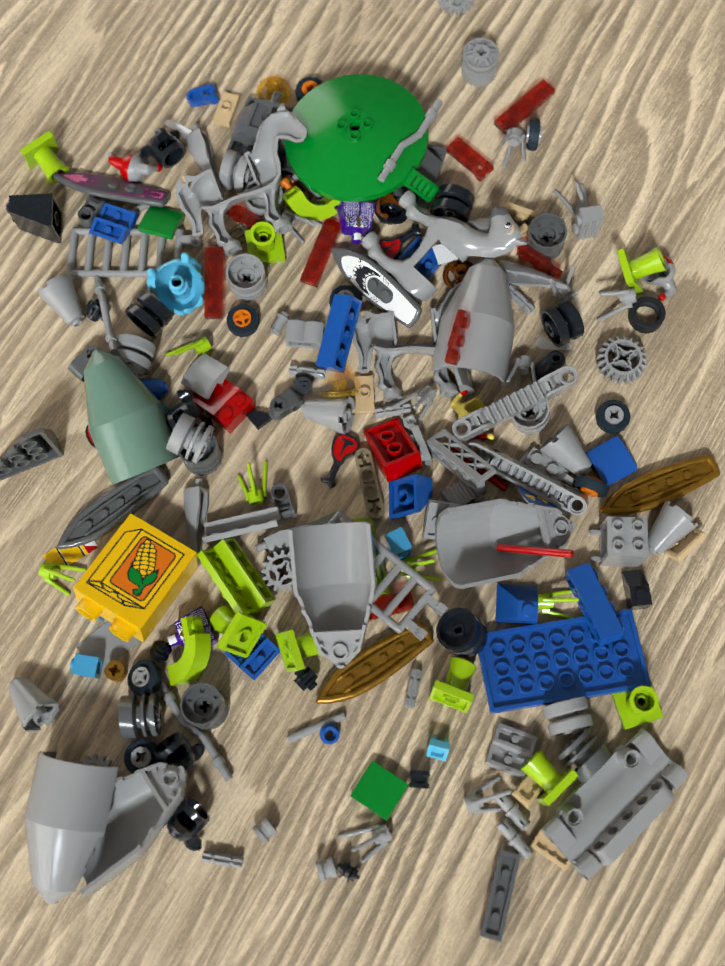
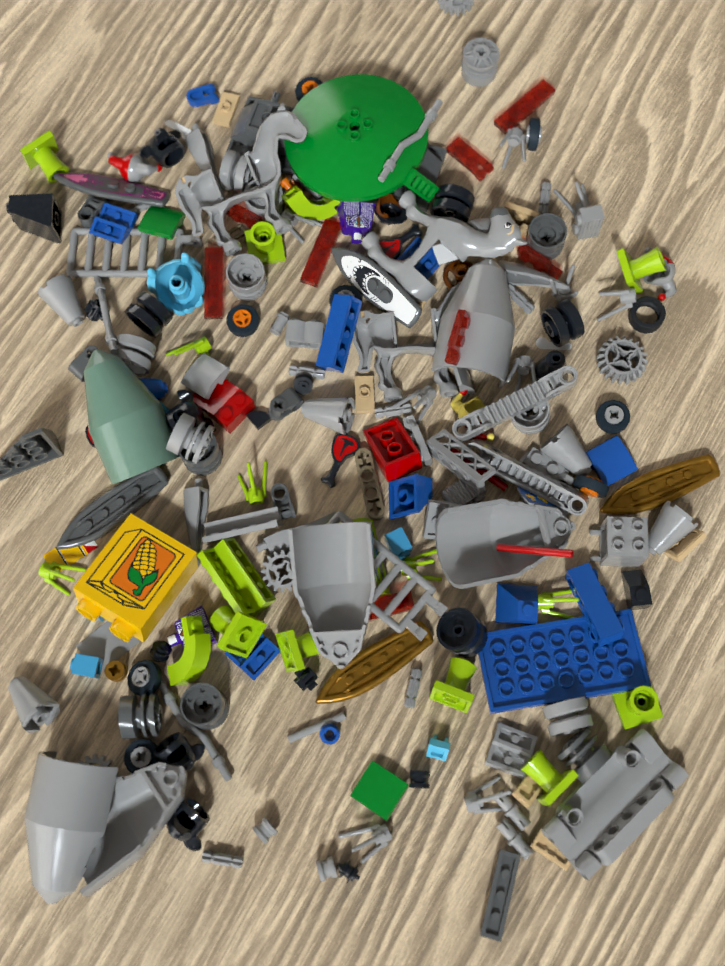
(272, 85): clear yellow piece -> none
(340, 390): clear yellow piece -> none
(544, 198): none -> light grey axle

